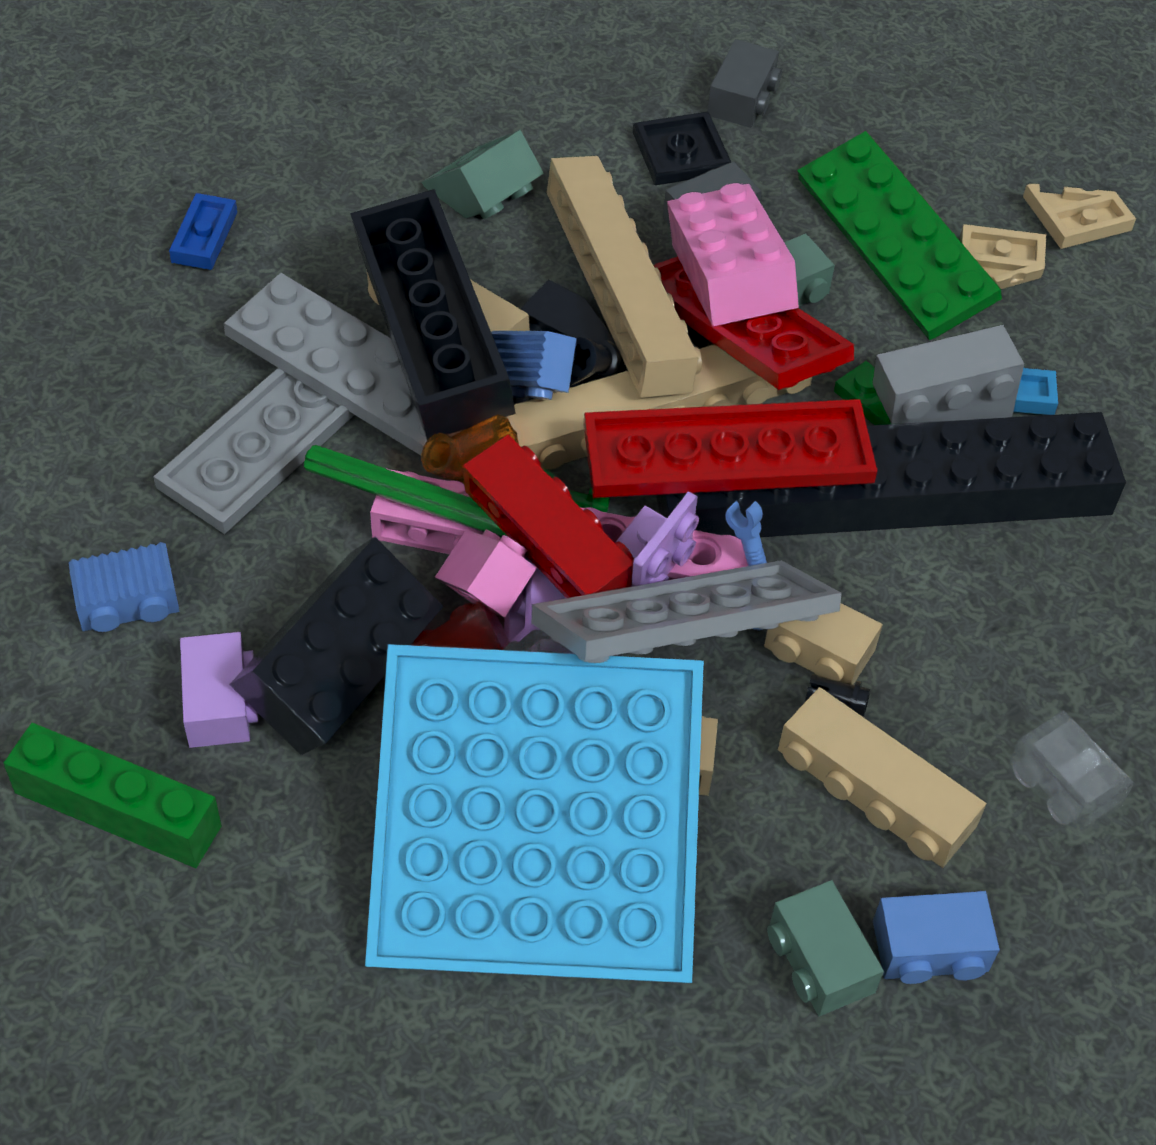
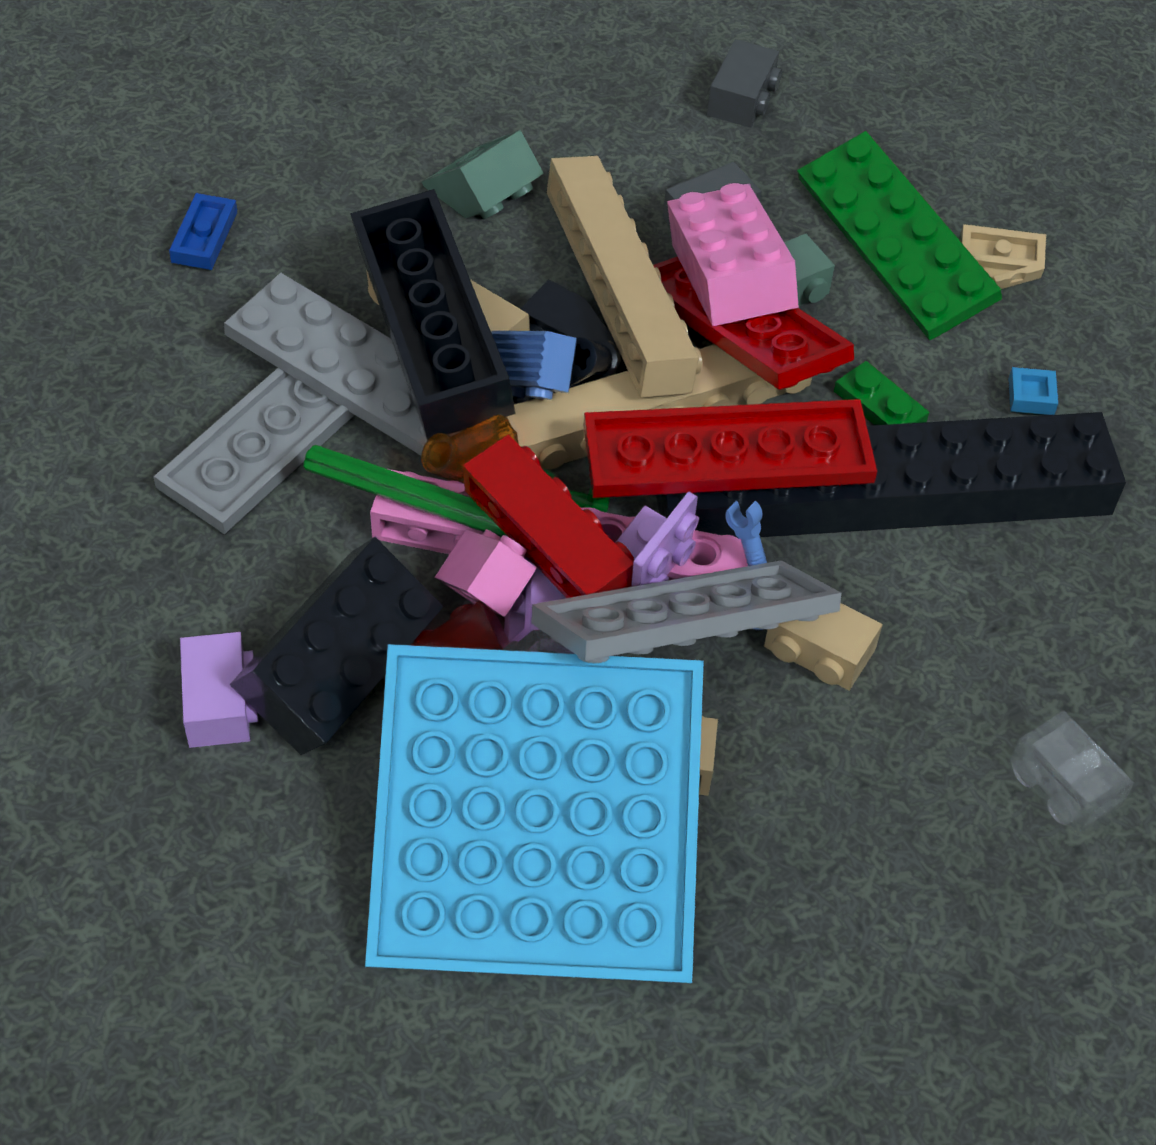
(113, 794): green brick -> none
(123, 587): medium blue brick -> none
(680, 147): black tile -> none
(824, 948): sand green brick -> none
(851, 695): black pin -> none
(880, 777): tan brick -> none
(935, 936): medium blue brick -> none
(951, 378): light grey wedge -> none
(1079, 214): tan wing -> none

